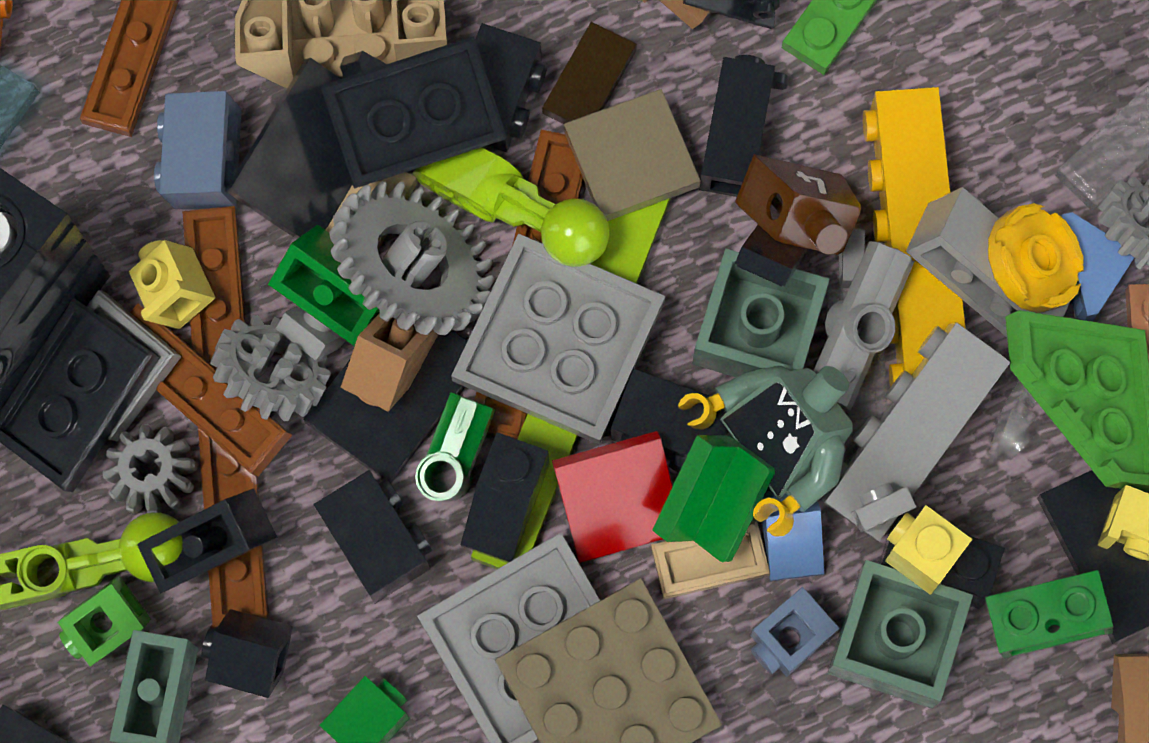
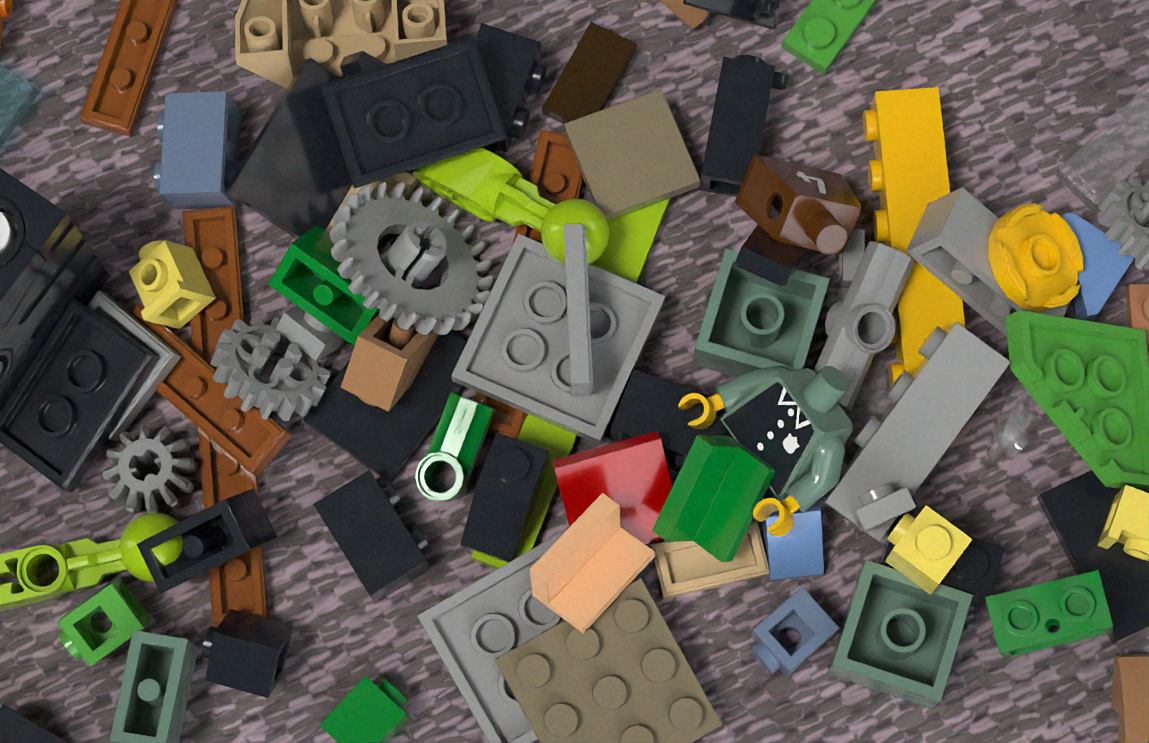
(578, 310): none -> light grey tile
(589, 565): none -> light nougat panel

